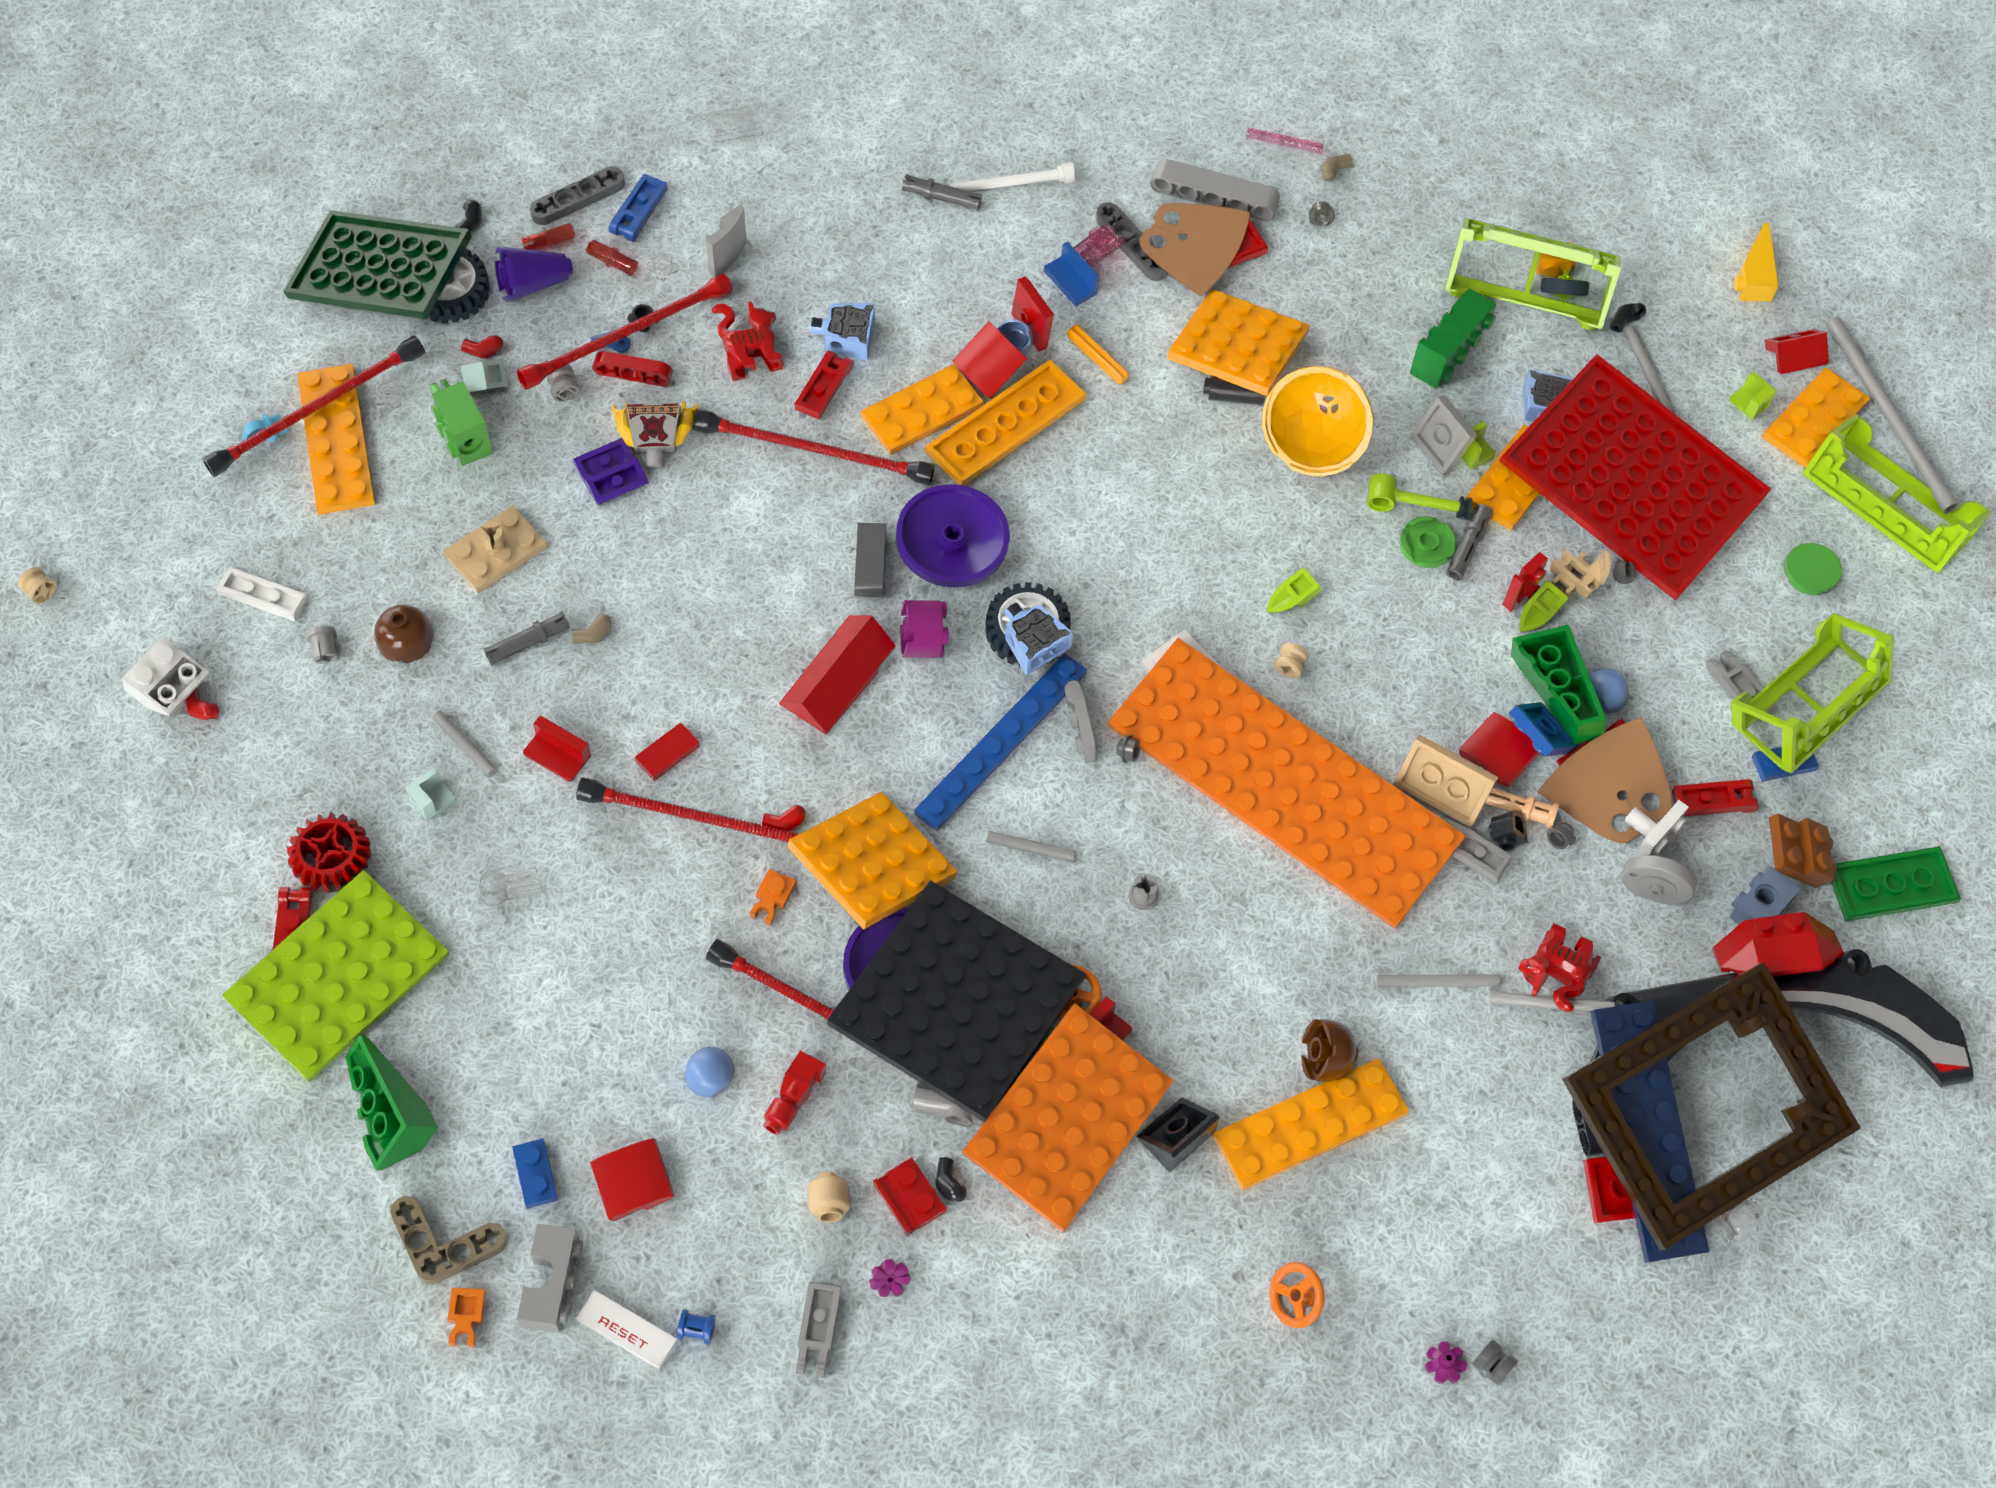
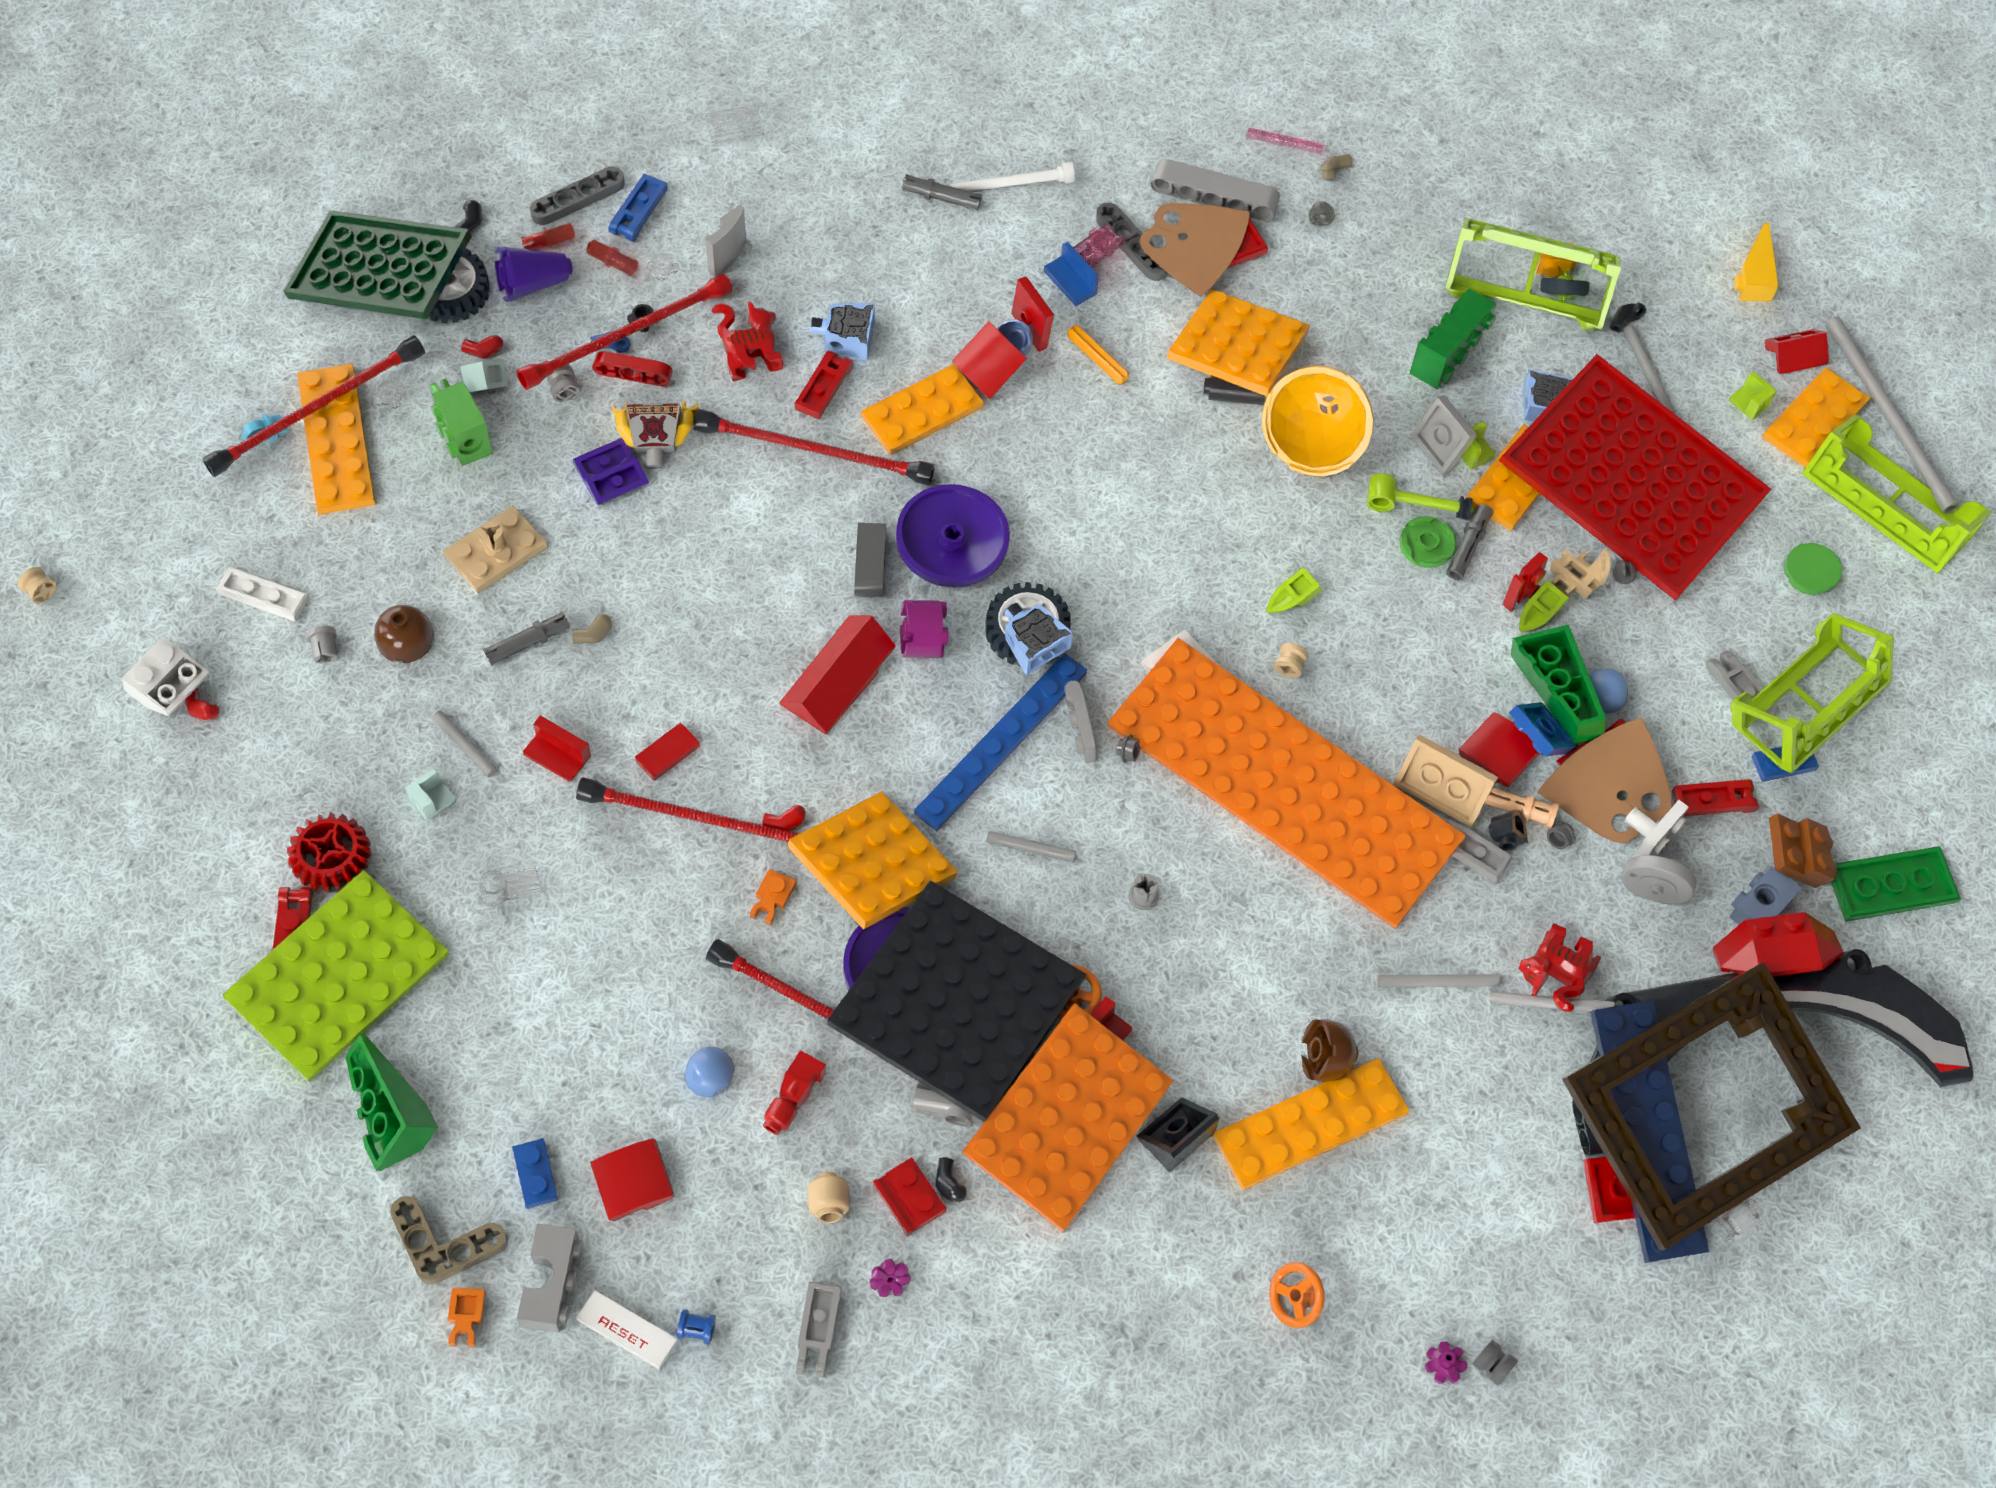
(1005, 423): light orange plate -> none

